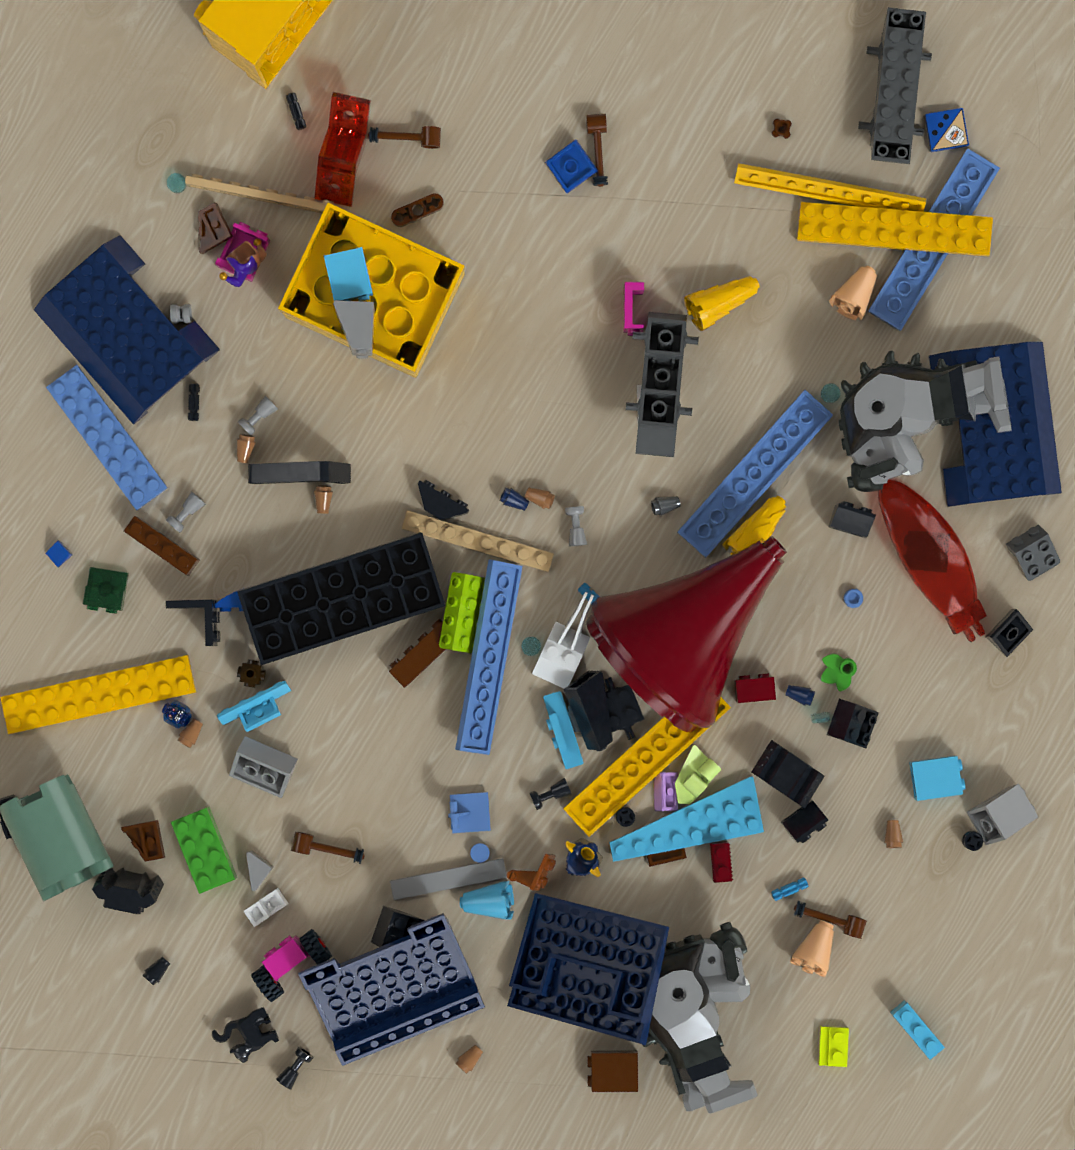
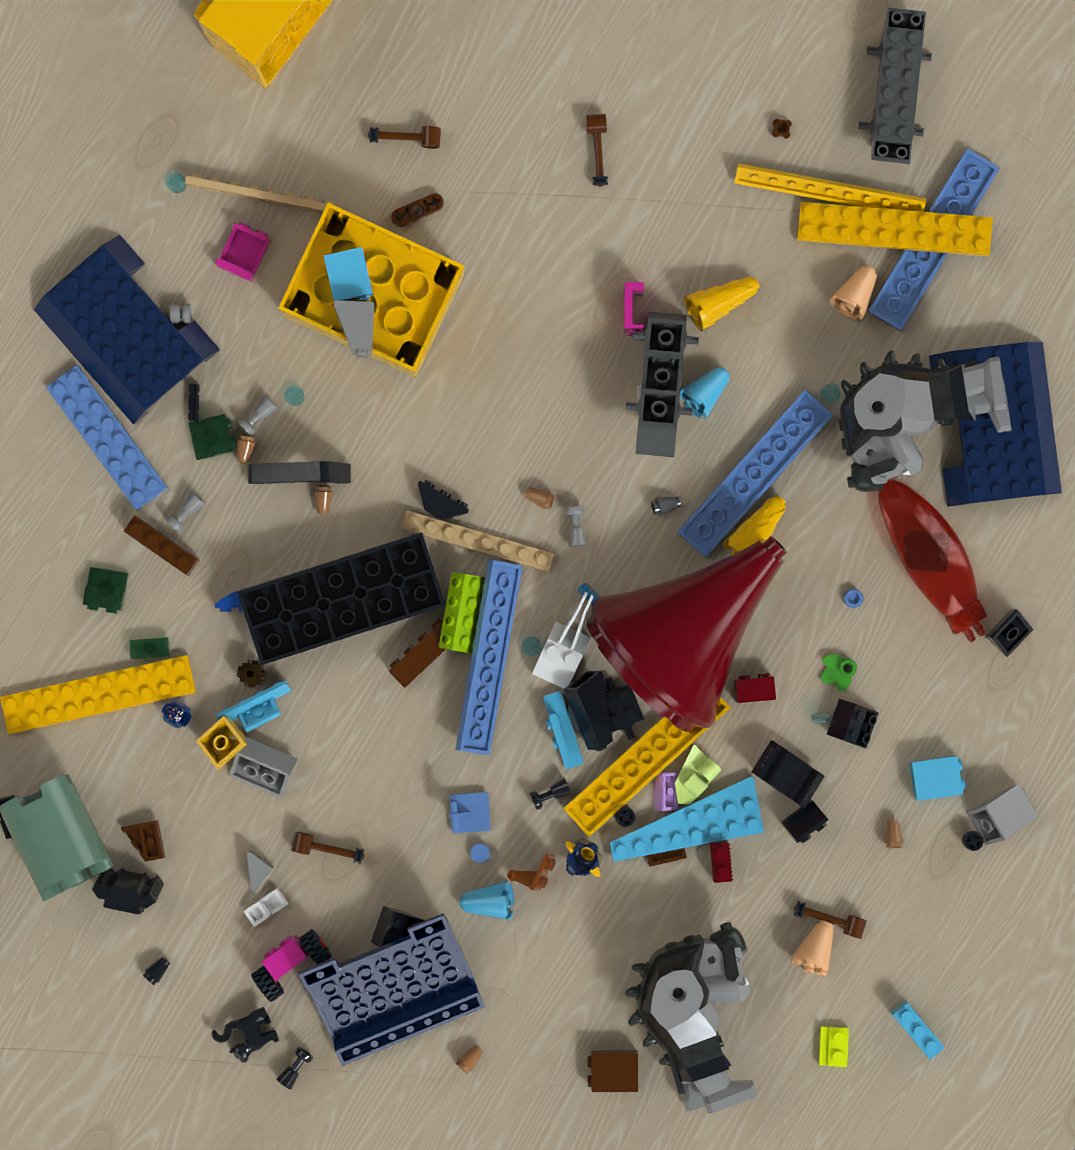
(58, 553): blue slope -> none
(149, 648): none -> clear green plate
(190, 733): medium nougat cone -> none
(204, 850): bright green brick -> none
(212, 228): reddish brown wing -> none
(212, 437): none -> clear green plate
(212, 617): black bracket -> none
(222, 741): none -> yellow slope
(244, 261): piece -> none
(294, 395): none -> clear light blue tile
(296, 111): black axle -> none
(342, 149): clear red bracket -> none
(448, 879): light grey tile -> none
(513, 499): dark blue cone -> none
(571, 166): blue tile -> none
(589, 968): dark blue slope -> none
(705, 392): none -> medium azure cone
(789, 889): dark azure axle -> none
(800, 694): dark blue cone -> none
(852, 520): black slope -> none
(946, 130): tile -> none
(1034, 552): dark grey bracket -> none

